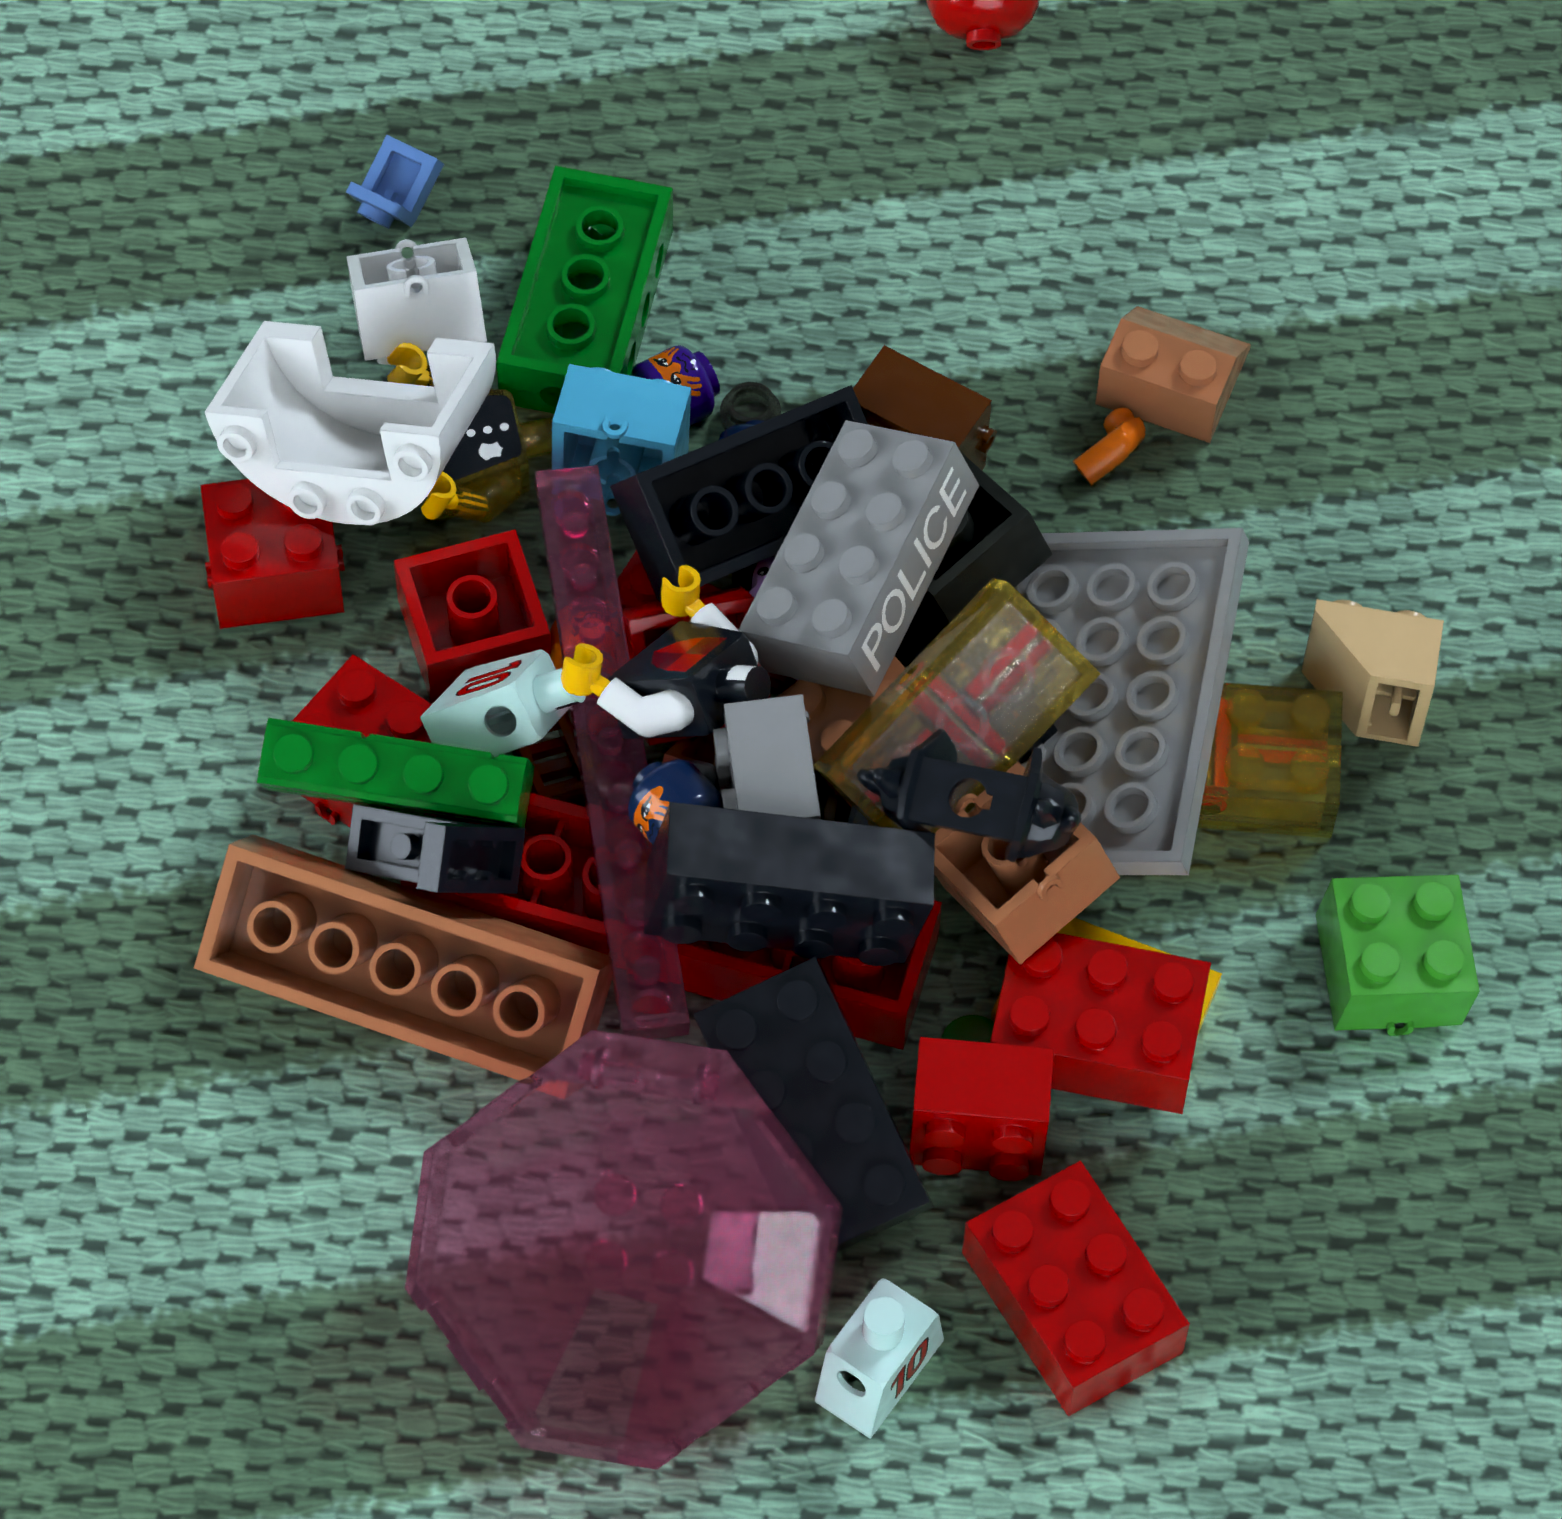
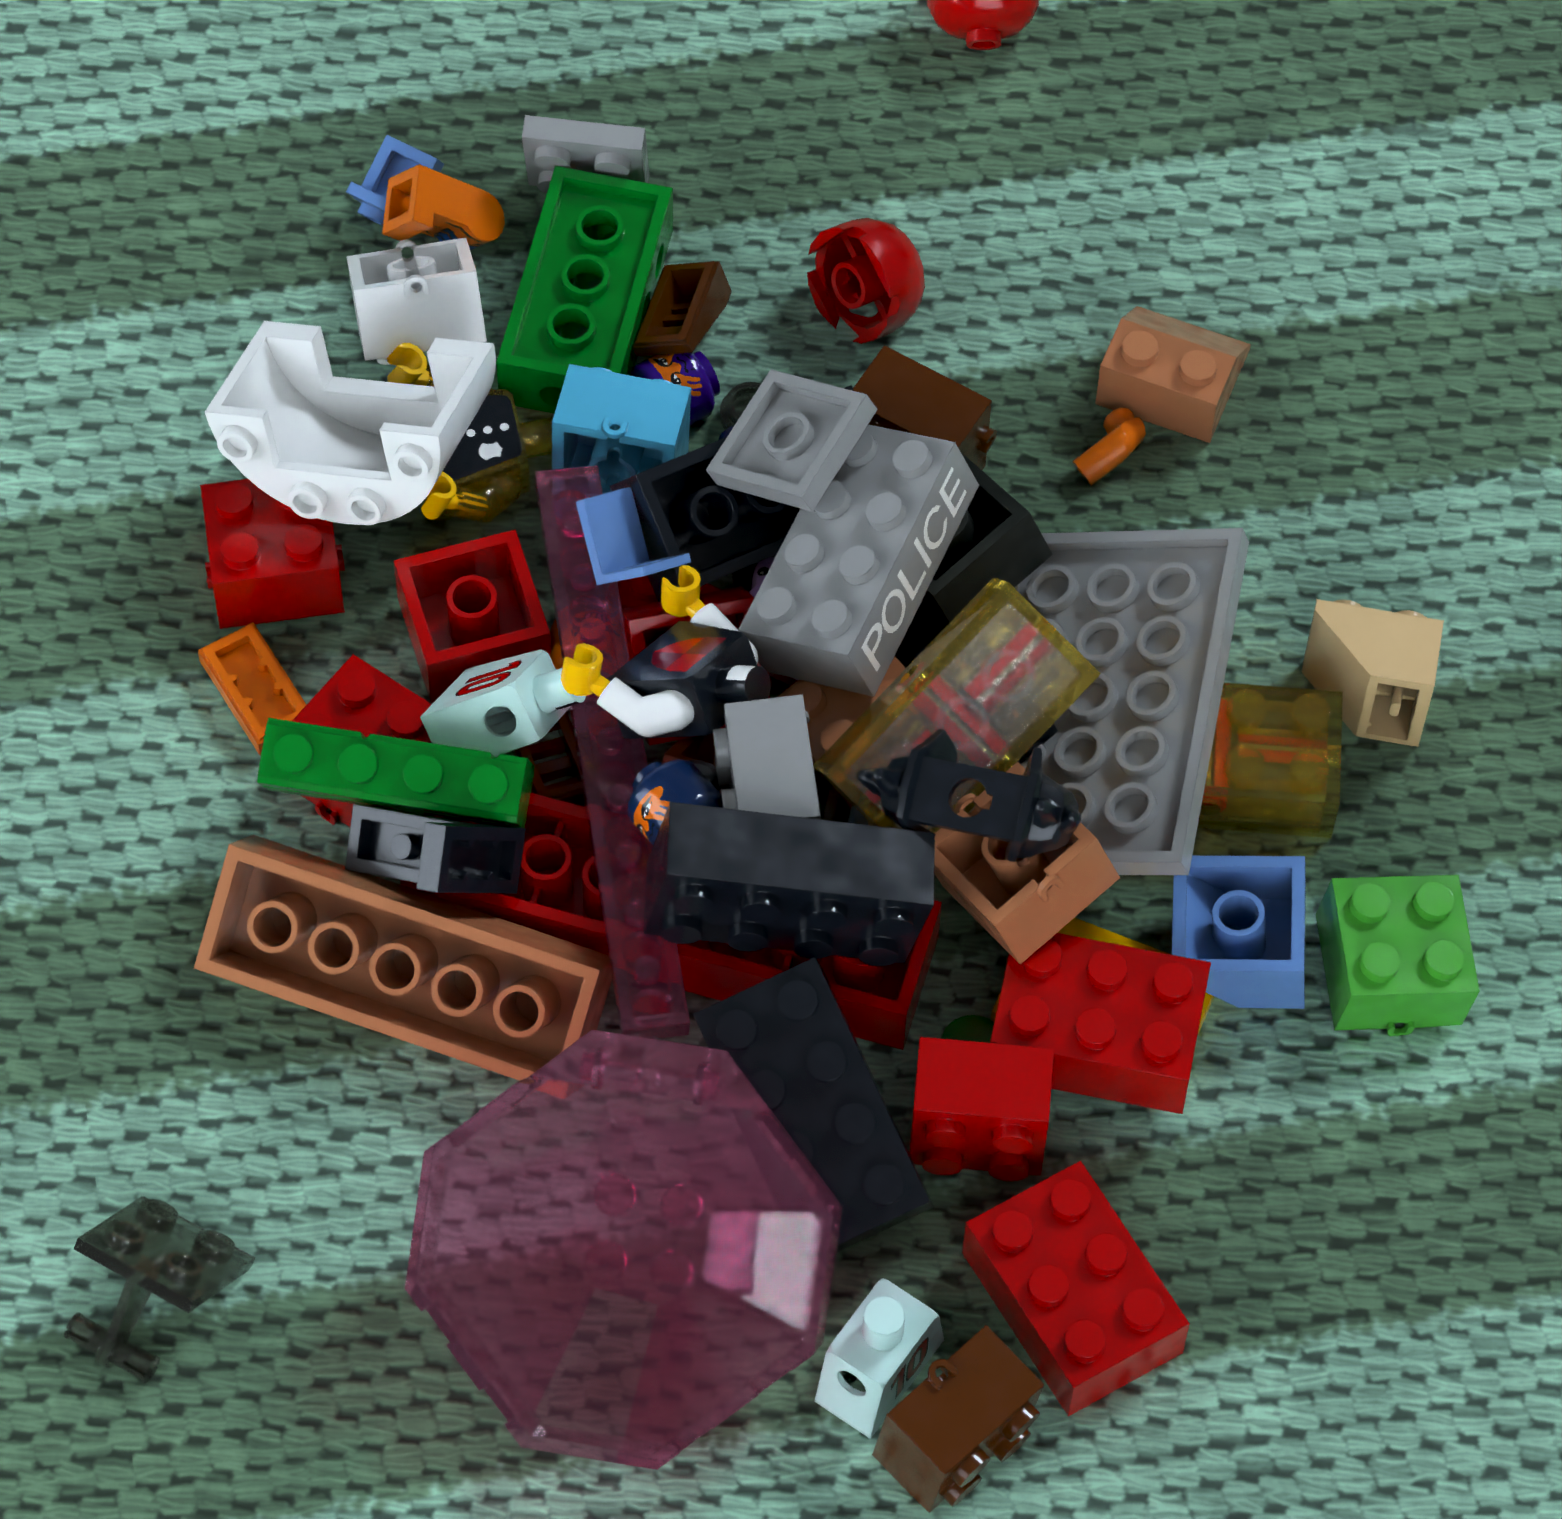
(156, 1256): none -> clear smoke plate
(251, 681): none -> orange plate
(441, 208): none -> orange leg
(583, 146): none -> light grey plate
(617, 539): none -> medium blue bracket
(682, 308): none -> reddish brown slope
(791, 440): none -> light grey plate
(866, 264): none -> red cylinder
(959, 1420): none -> reddish brown brick
(1248, 924): none -> medium blue slope

